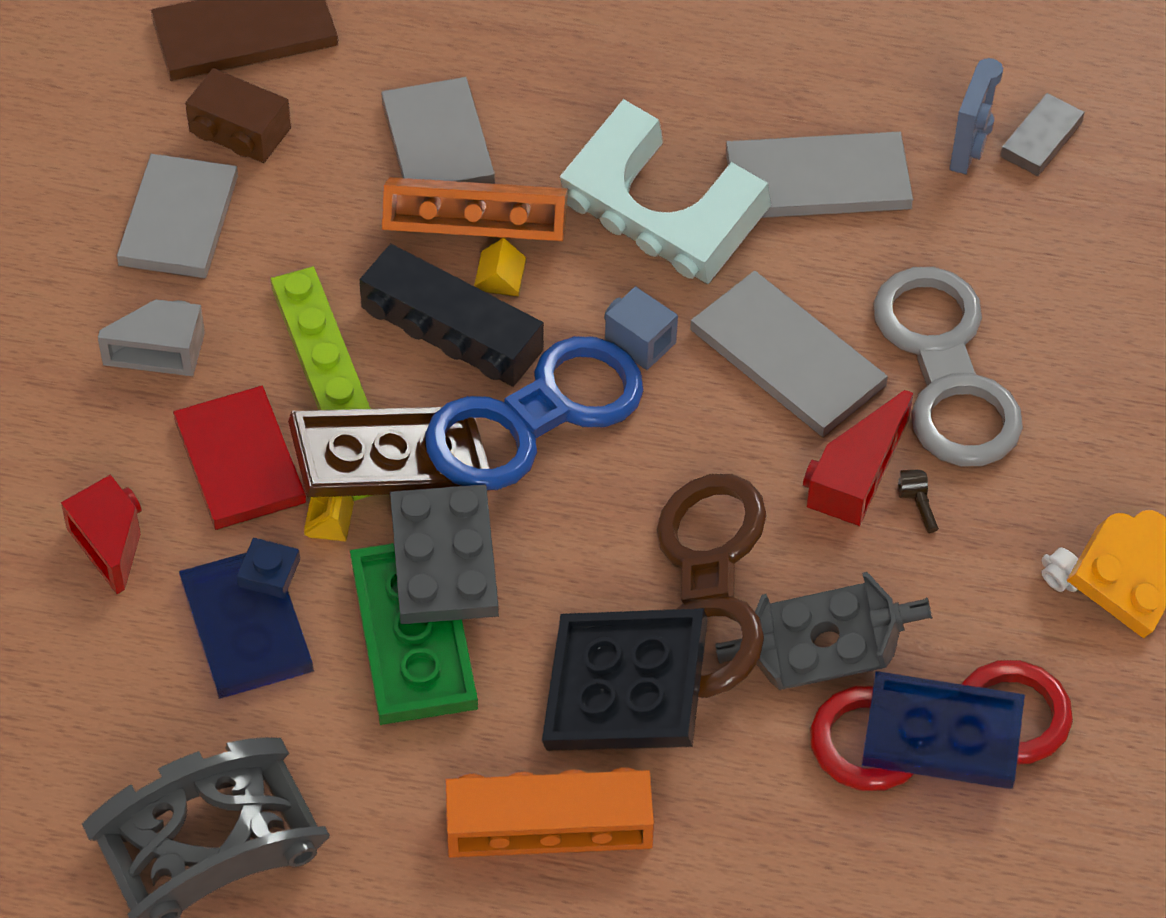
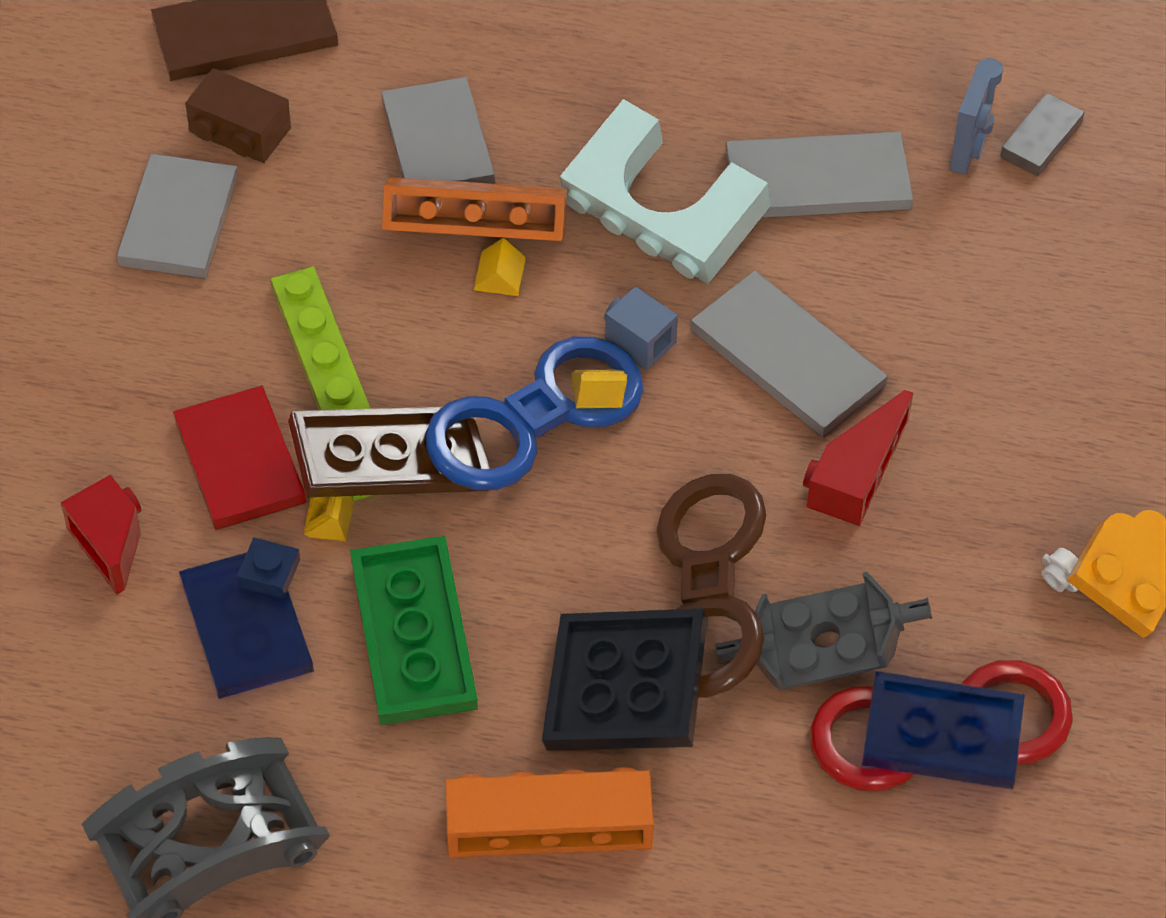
(155, 338): light grey slope -> none
(444, 554): dark grey plate -> none
(451, 315): black brick -> none
(598, 388): none -> yellow slope
(915, 485): dark brown hand -> none
(947, 367): light grey bar -> none

